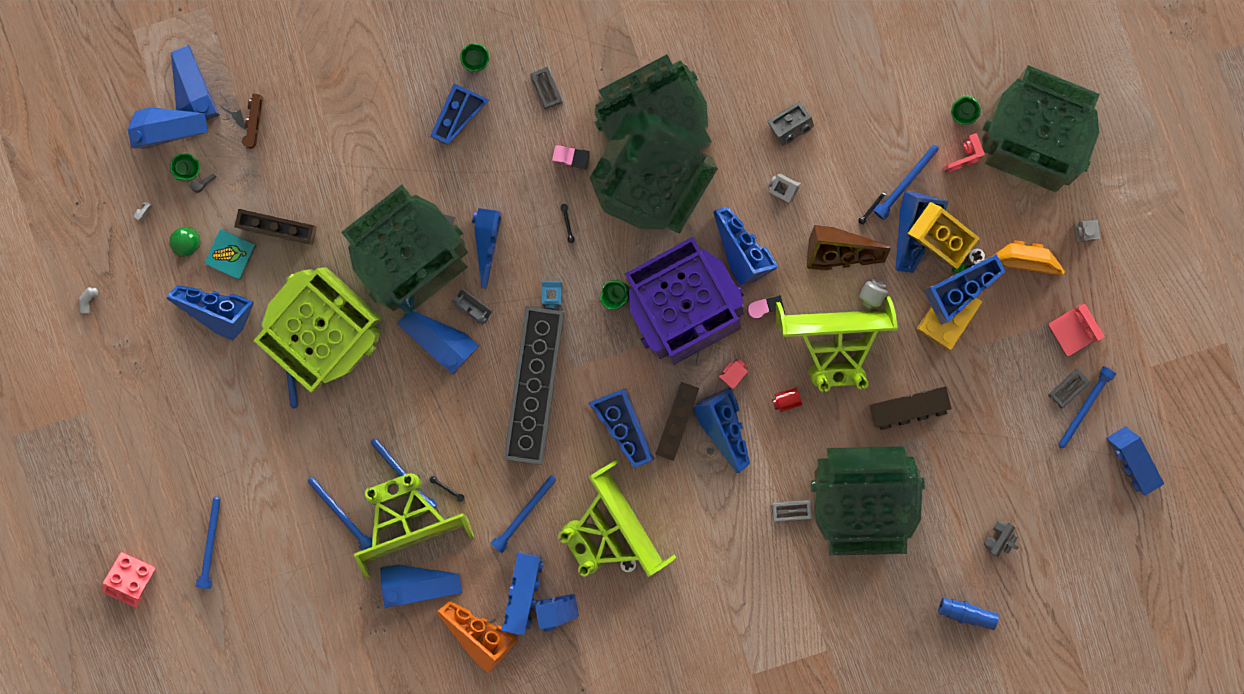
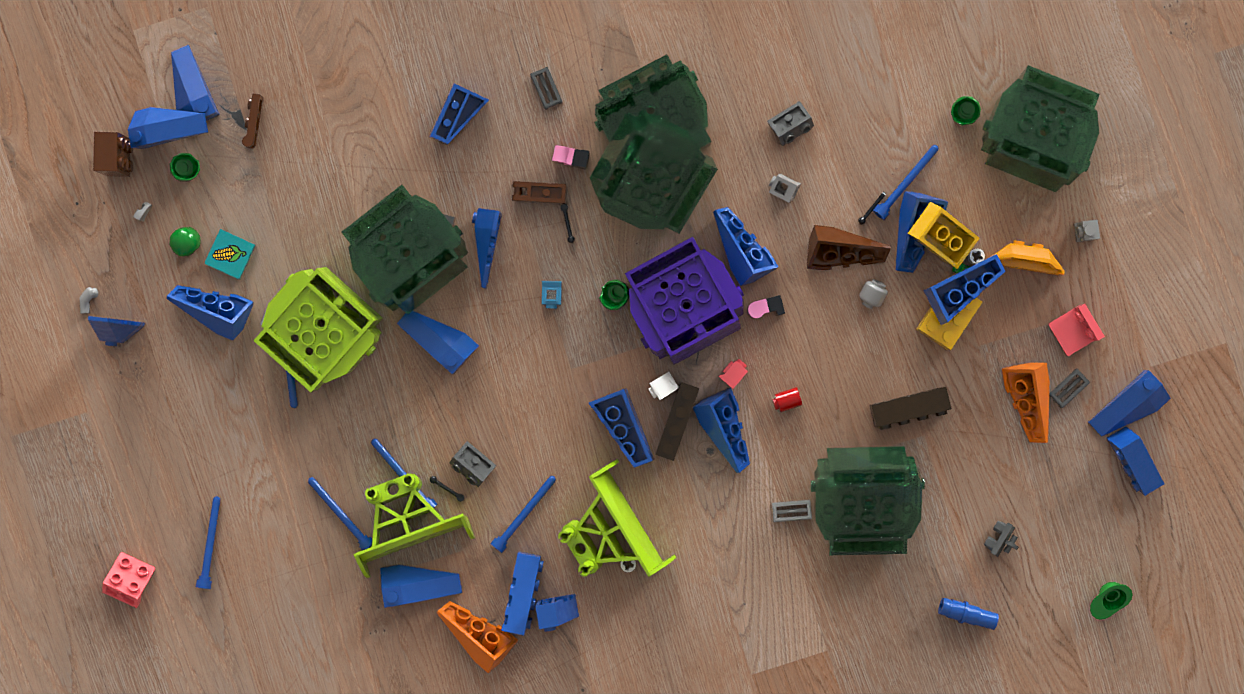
(112, 154): none -> reddish brown brick
(114, 330): none -> blue wedge
(197, 187): dark grey hand -> none
(275, 227): dark brown brick -> none
(472, 464): none -> dark grey bracket
(474, 57): green hair -> none
(477, 309): dark grey hinge -> none
(534, 385): dark grey brick -> none
(539, 192): none -> reddish brown plate
(662, 386): none -> white slope
(838, 323): lime piece -> none
(972, 147): coral bracket -> none
(1030, 392): none -> orange wedge
(1105, 376): blue piece -> none
(1110, 600): none -> green piece
(1135, 401): none -> blue wedge

